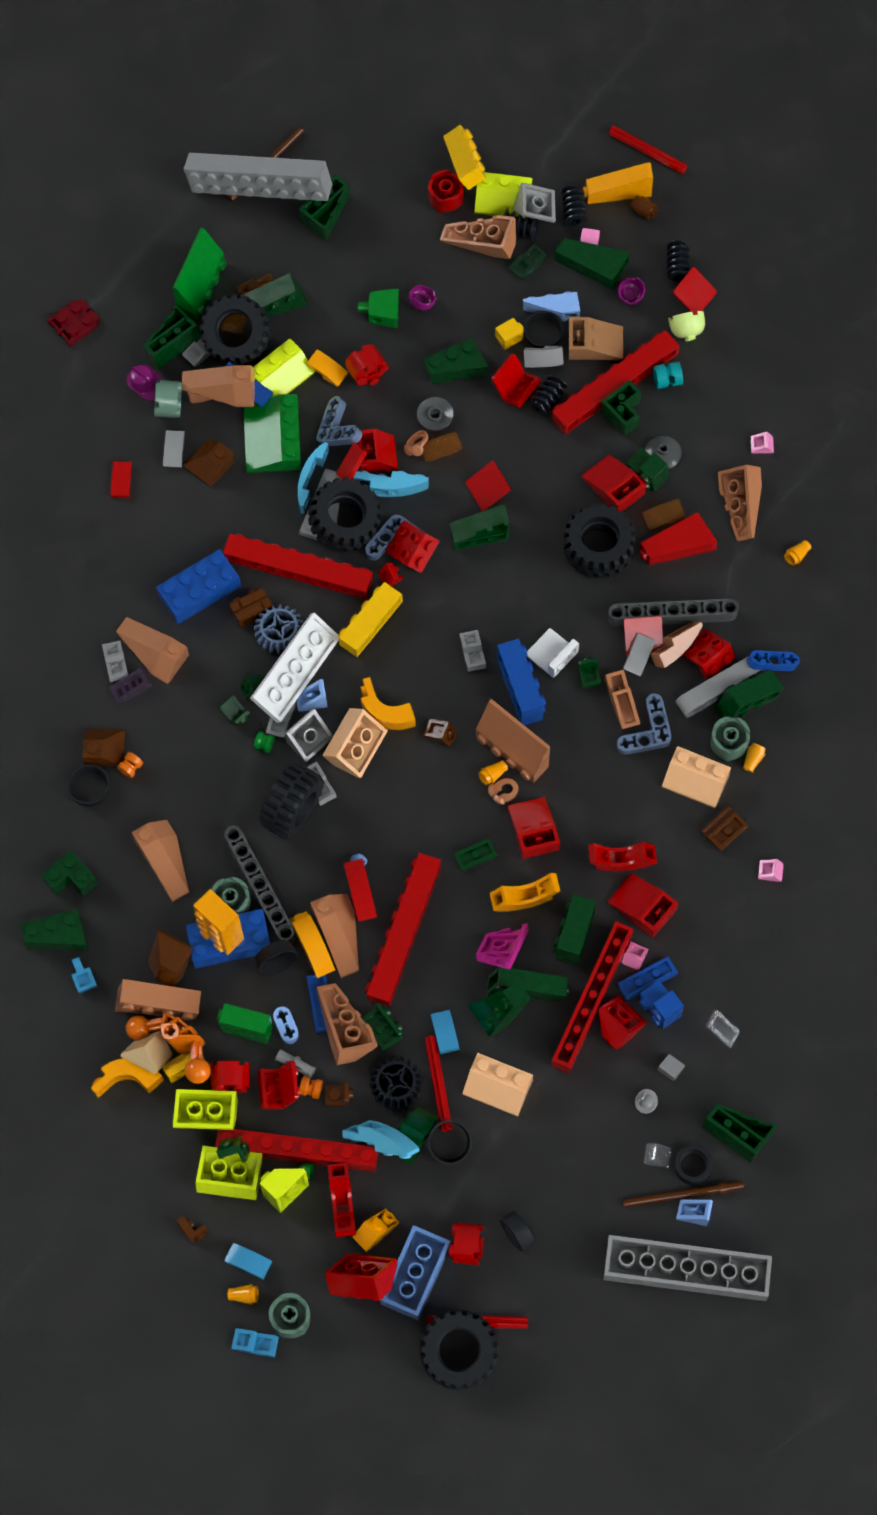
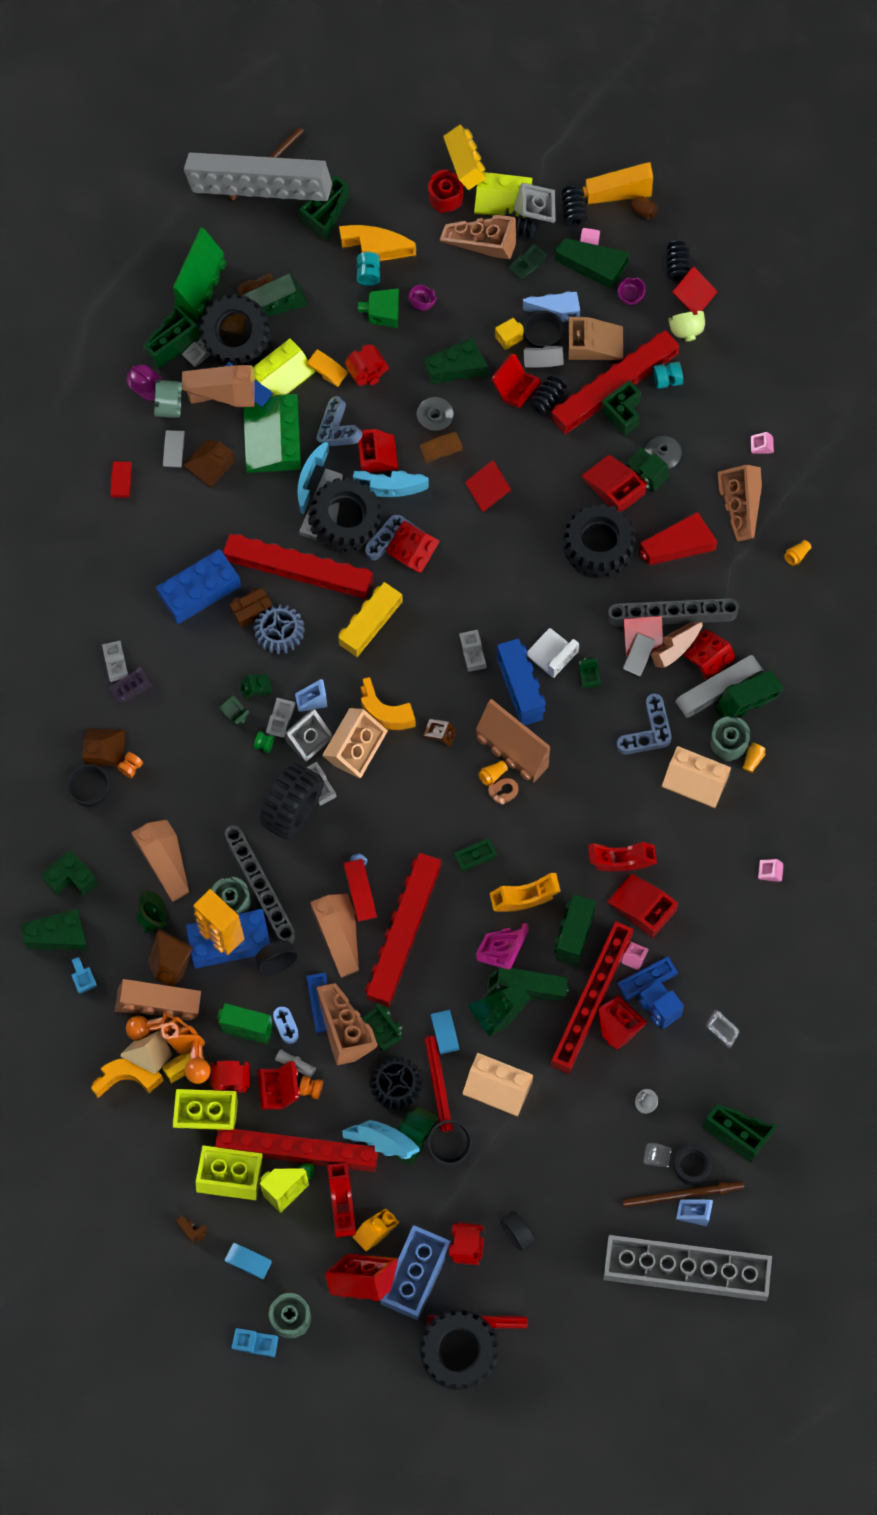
(75, 320): dark red plate -> none
(151, 912): none -> dark green piece
(154, 649): nougat wedge -> none
(231, 1146): dark green bracket -> none
(246, 1294): light orange cone -> none
(295, 668): white plate -> none
(312, 944): light orange arch -> none
(338, 1095): reddish brown bracket -> none
(352, 462): red tile -> none
(368, 268): none -> teal wheel
(377, 240): none -> light orange slope
(389, 574): red tile -> none
(416, 449): nougat piece -> none
(480, 528): dark green wedge -> none
(534, 828): red slope -> none
(622, 699): nougat slope -> none
(648, 149): red axle -> none
(663, 514): clear orange slope -> none
(671, 1067): light grey slope -> none
(724, 829): reddish brown plate -> none
(766, 664): blue beam -> none

